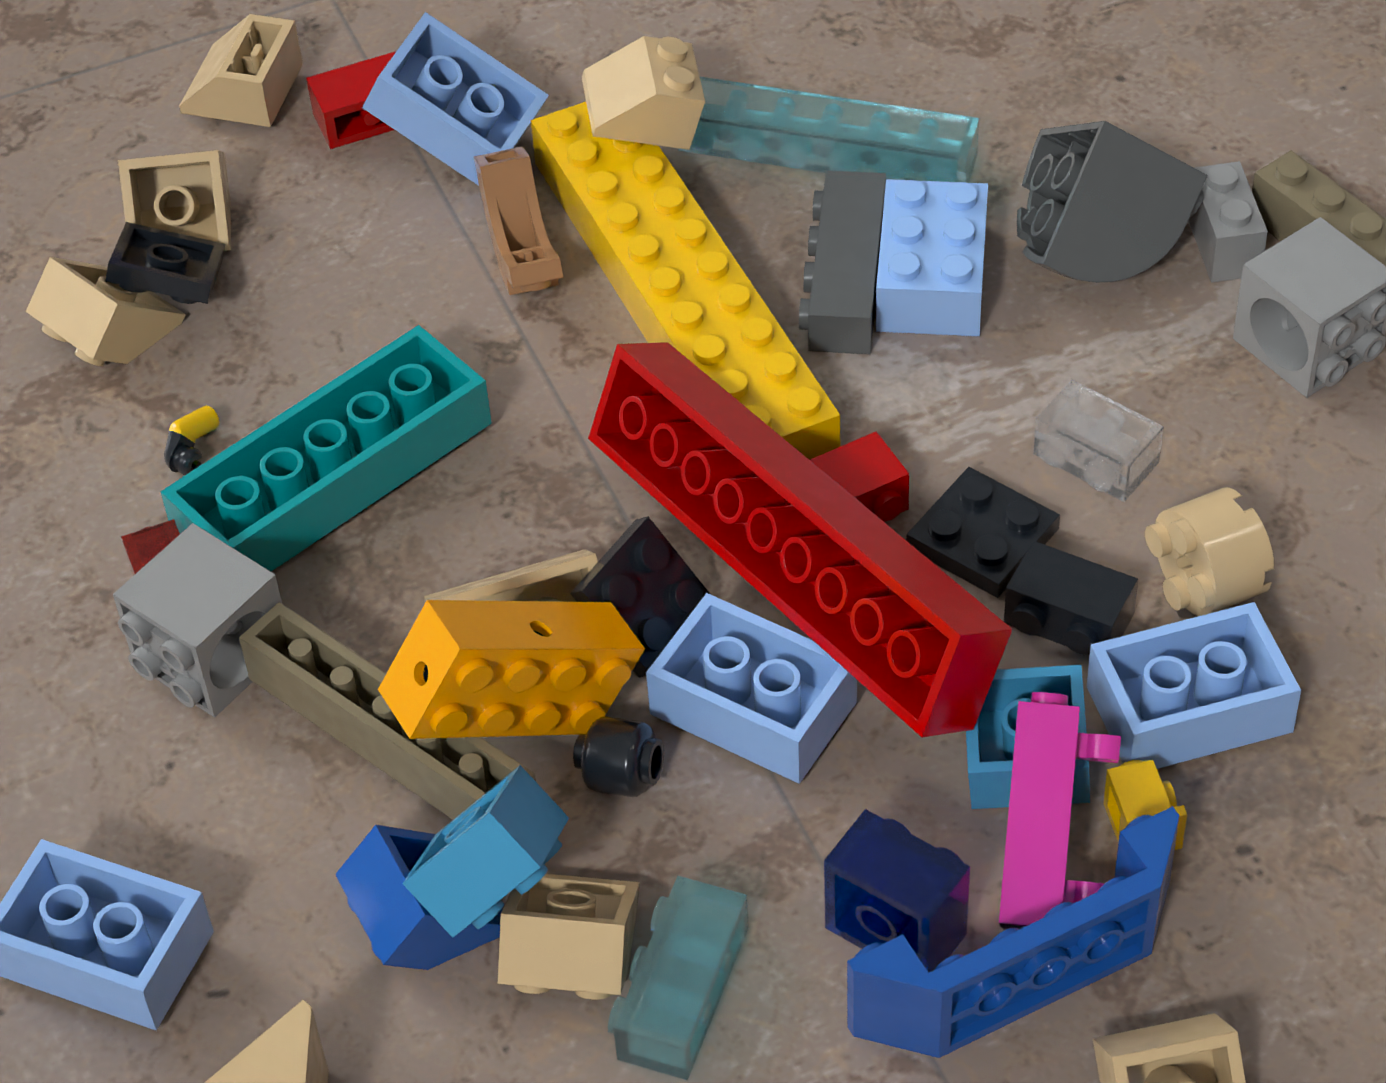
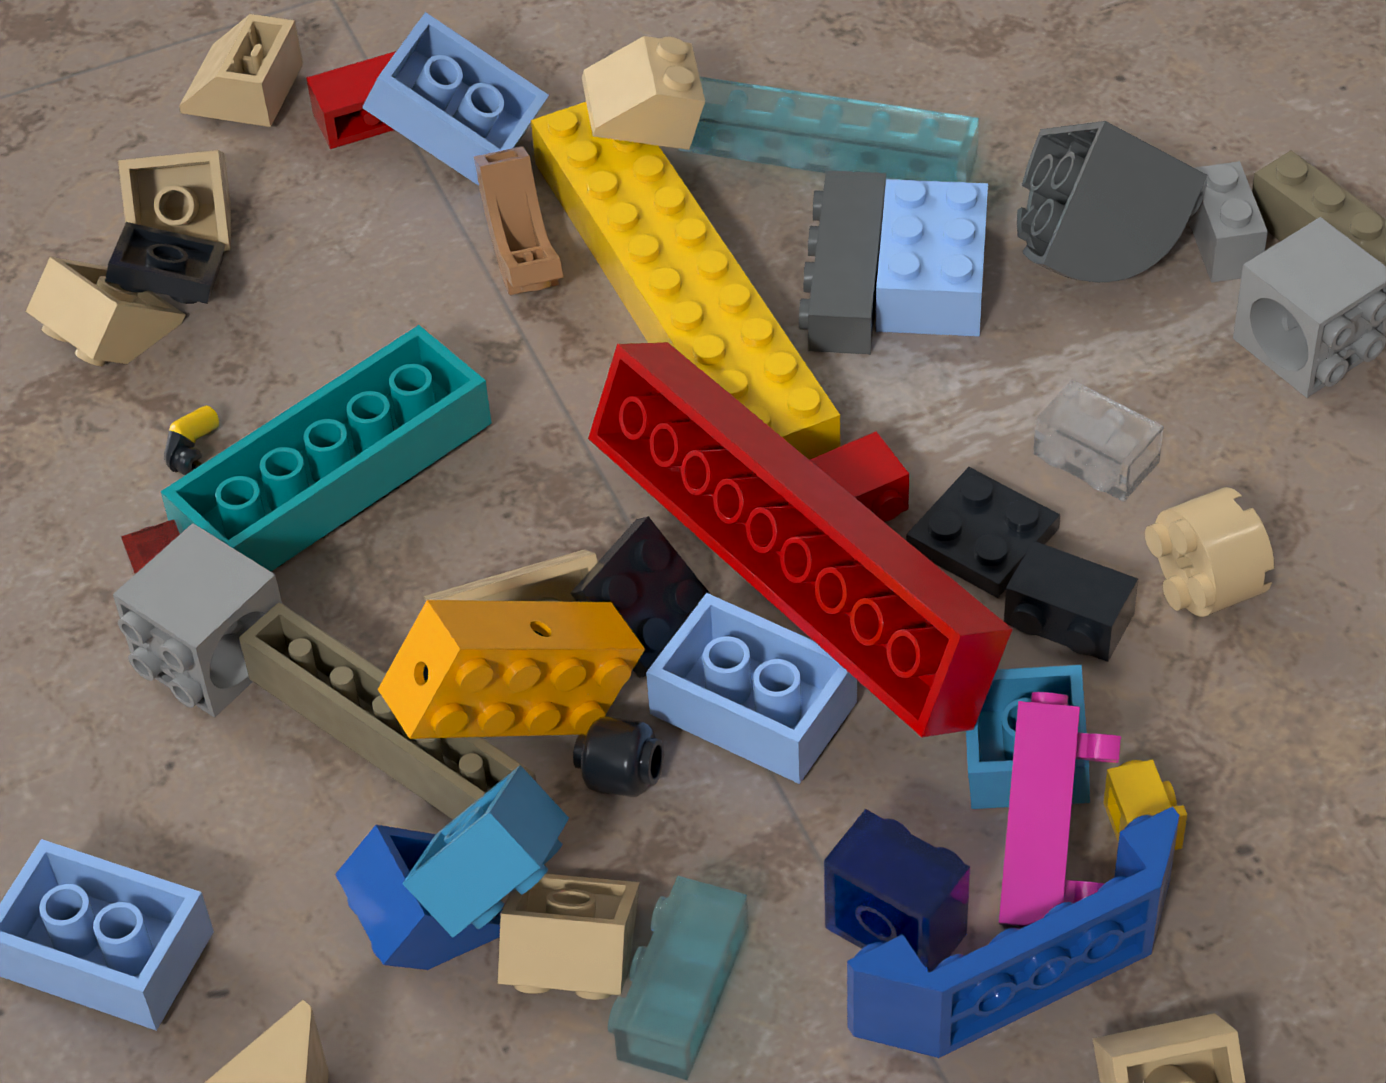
(1193, 687): light blue brick -> none

